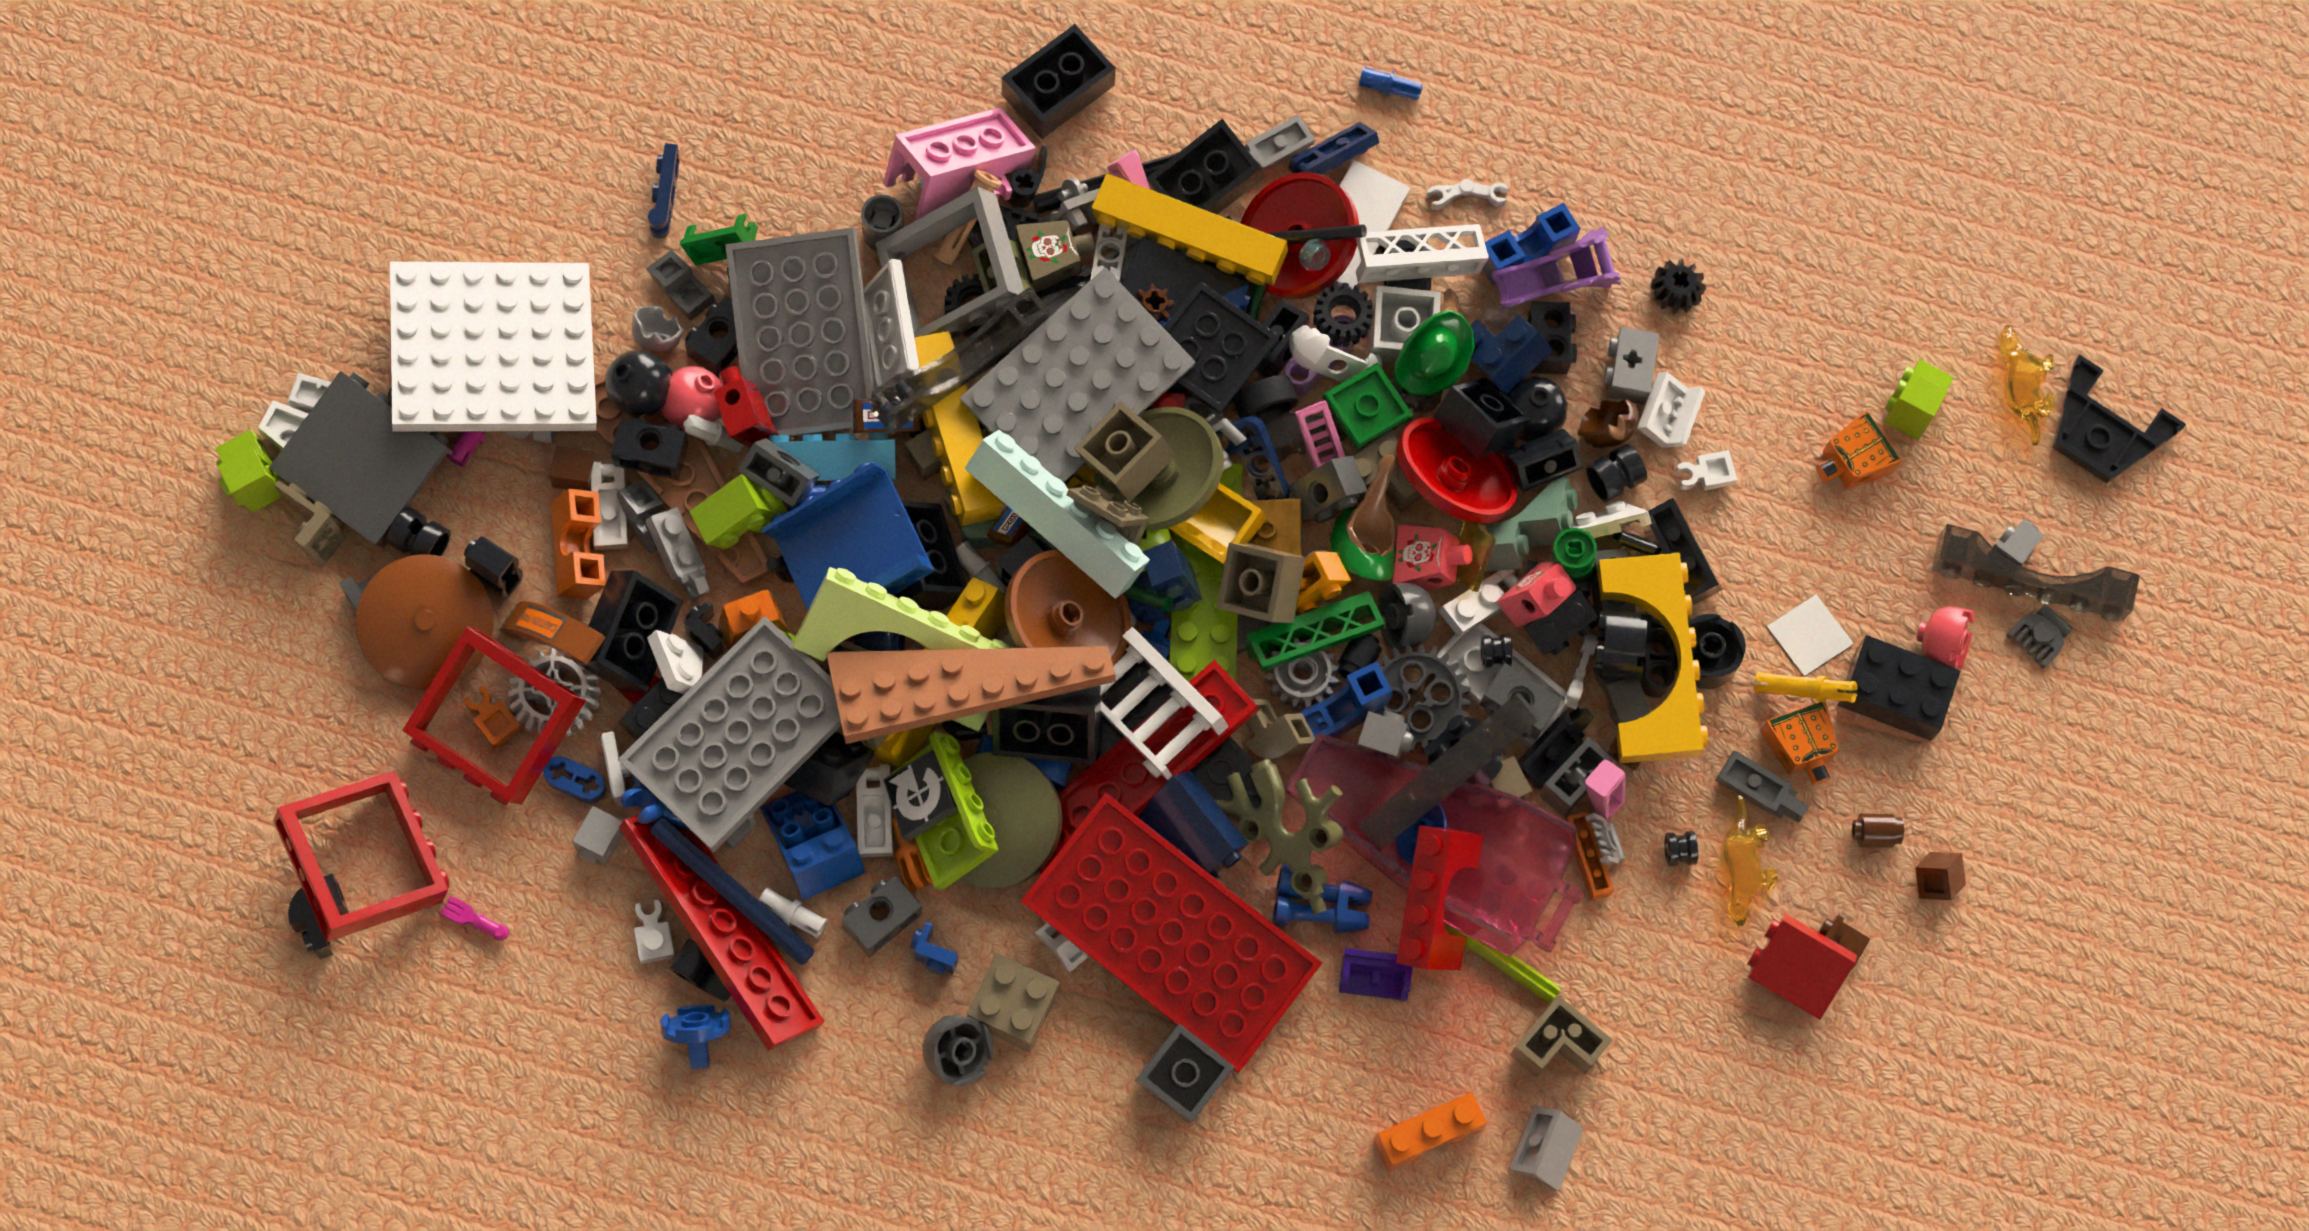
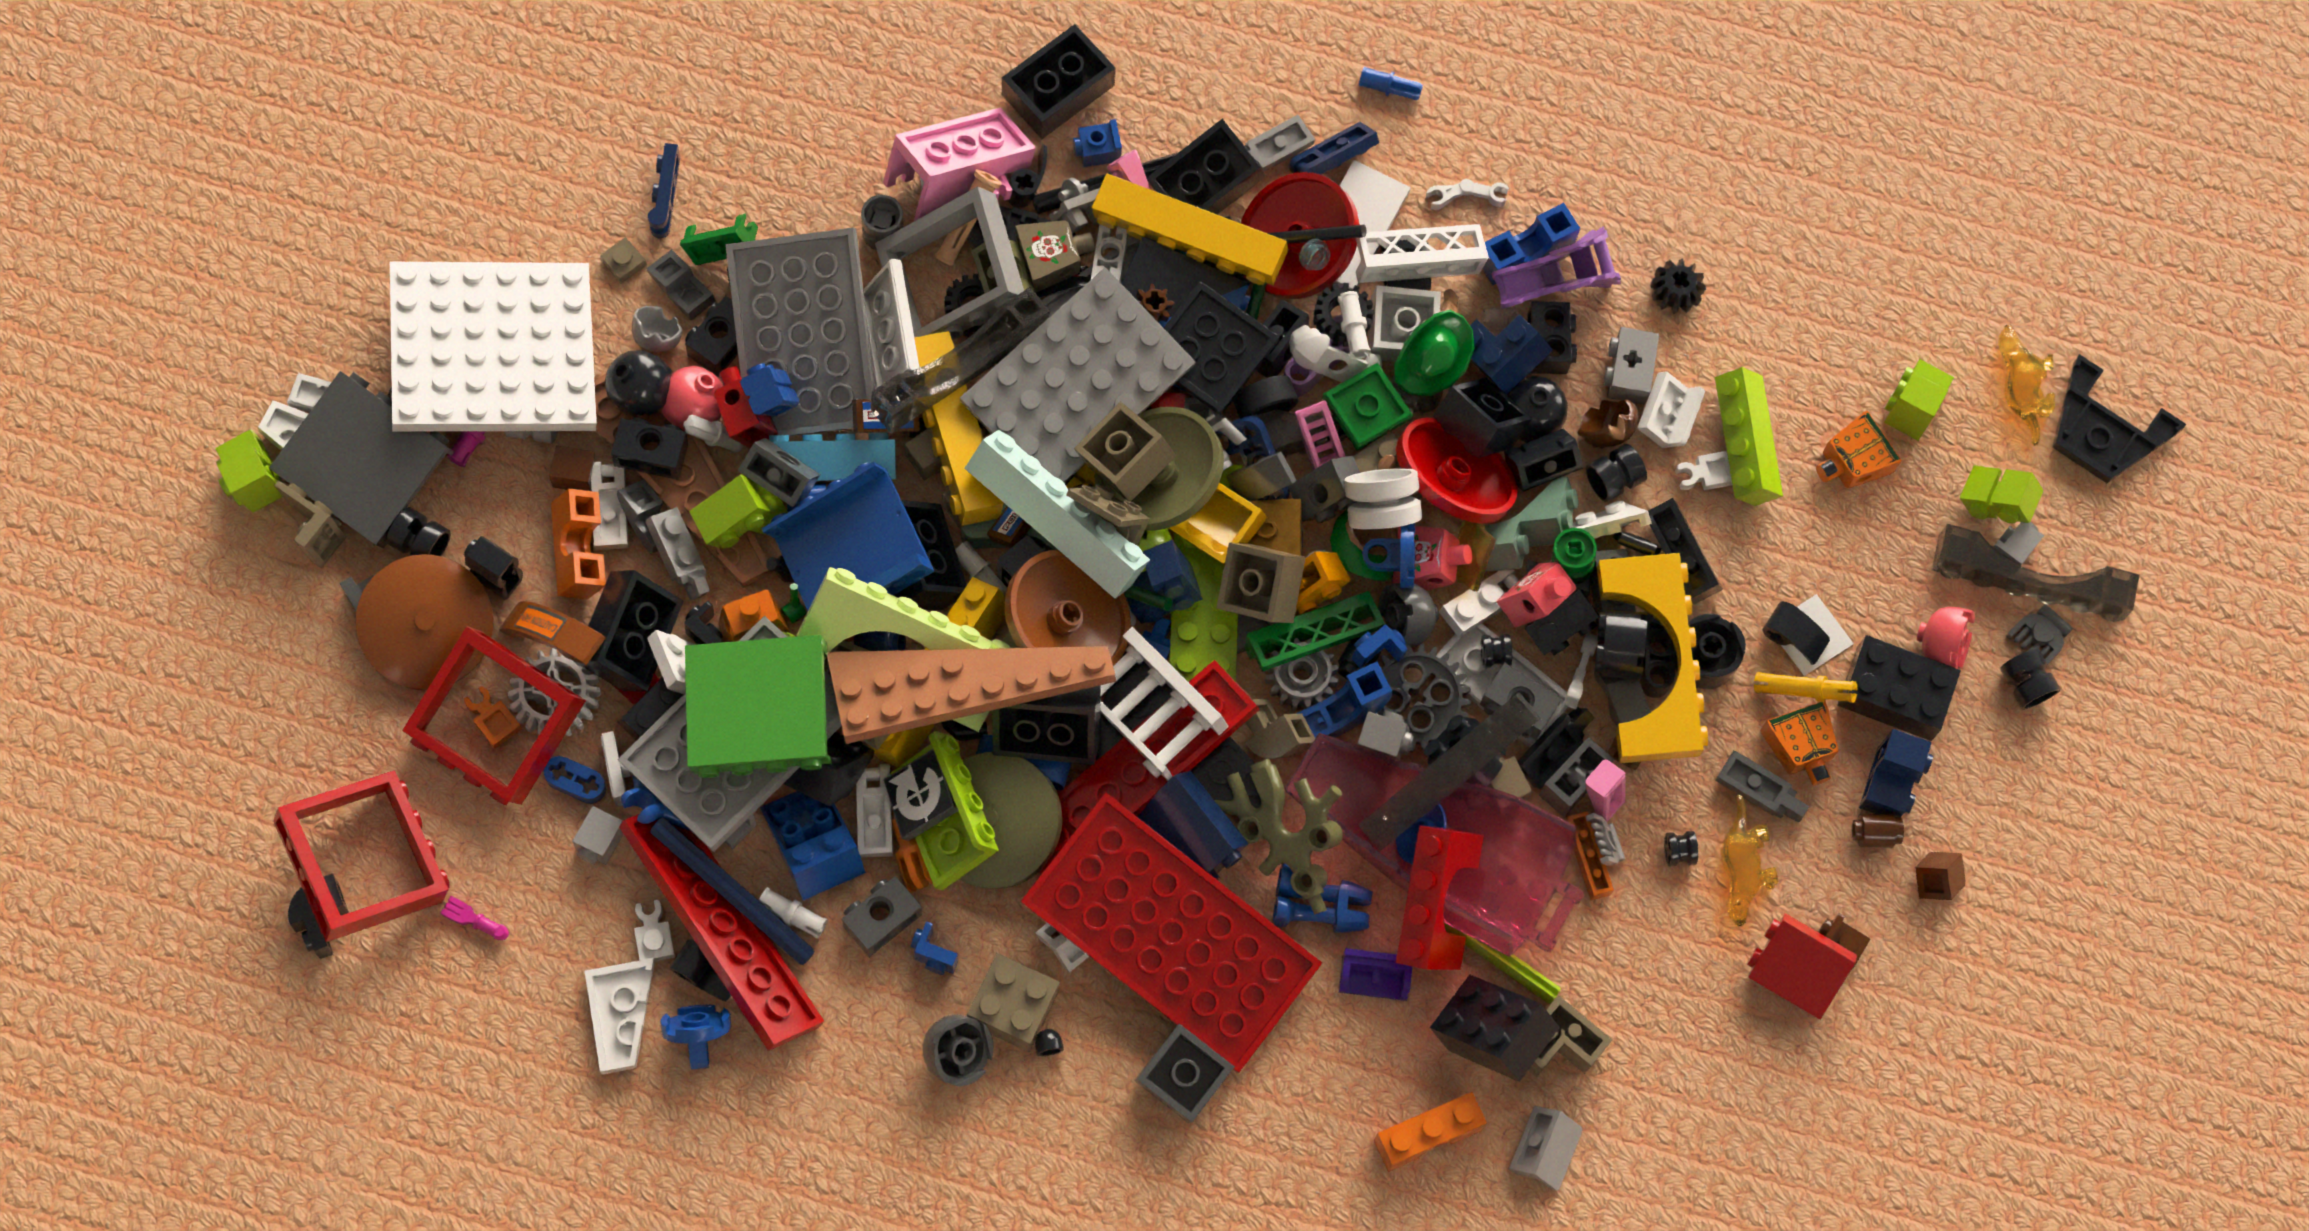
(618, 1011): none -> white wing
(623, 260): none -> dark tan plate
(756, 705): none -> bright green panel
(769, 390): none -> blue brick
(794, 609): none -> green hand
(1048, 1043): none -> black hinge
(1098, 144): none -> blue brick
(1262, 477): none -> dark grey slope
(1354, 325): none -> white pin
(1370, 645): none -> blue bracket
(1383, 498): none -> white wheel
(1399, 555): none -> blue tile
(1494, 1027): none -> black brick
(1748, 436): none -> lime brick
(1794, 627): none -> black panel
(1895, 768): none -> dark blue brick
(2009, 499): none -> lime piece
(2029, 690): none -> black wheel

